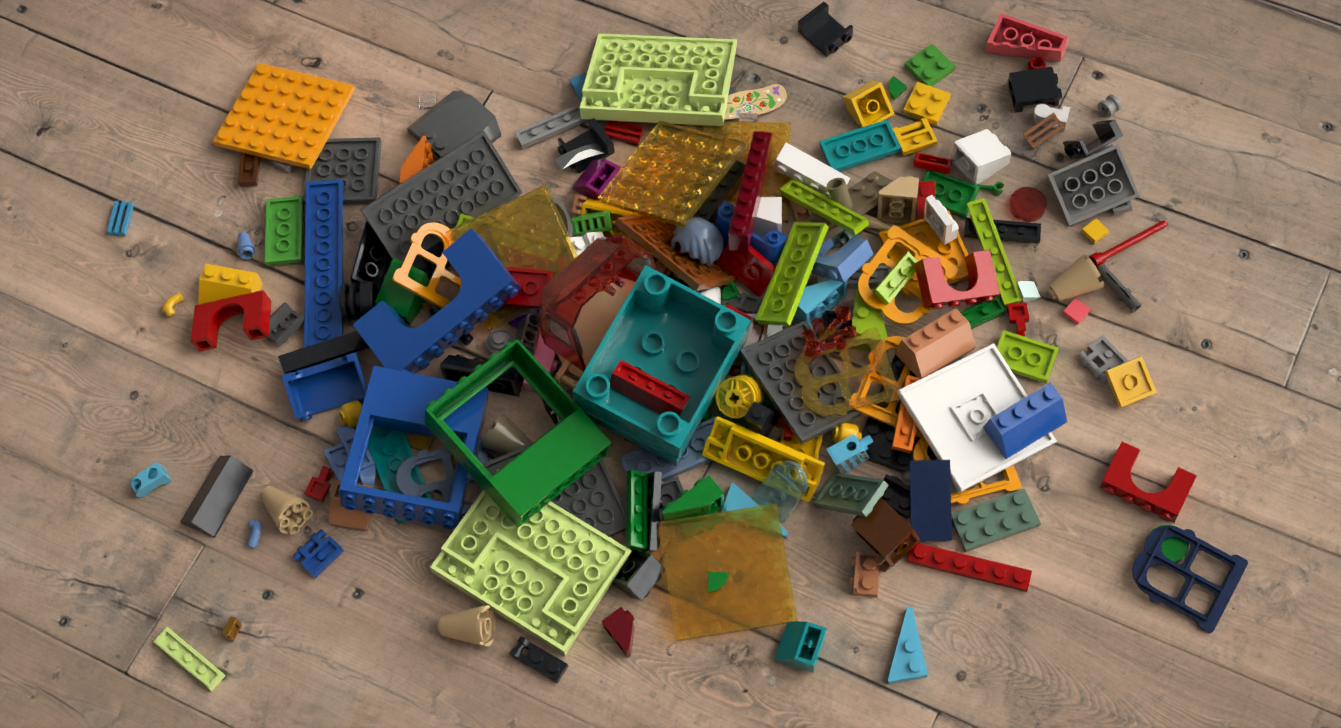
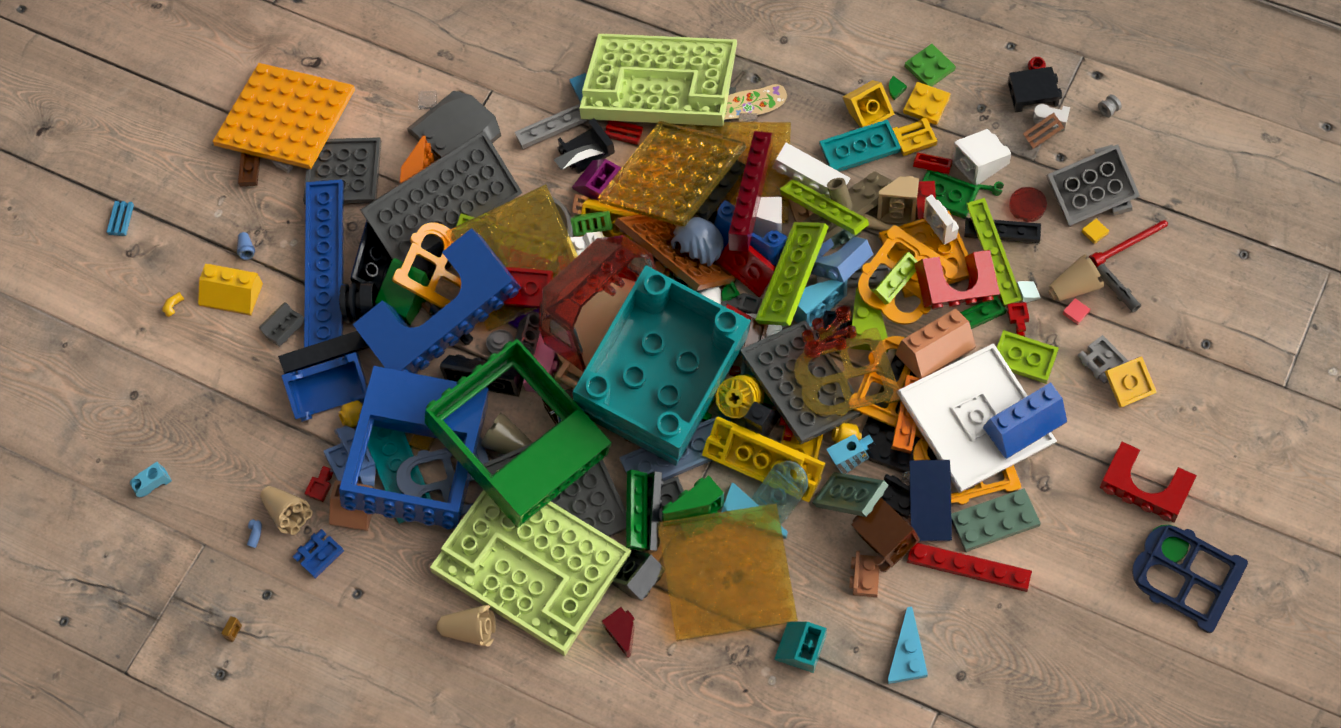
(189, 658): yellowish green tile -> none
(211, 315): red arch -> none
(217, 495): slope -> none
(284, 230): bright green plate -> none
(539, 660): black plate -> none
(647, 389): red panel -> none
(716, 580): green tile -> none
(824, 30): black panel -> none
(1025, 40): coral wedge -> none
(1107, 132): black panel -> none

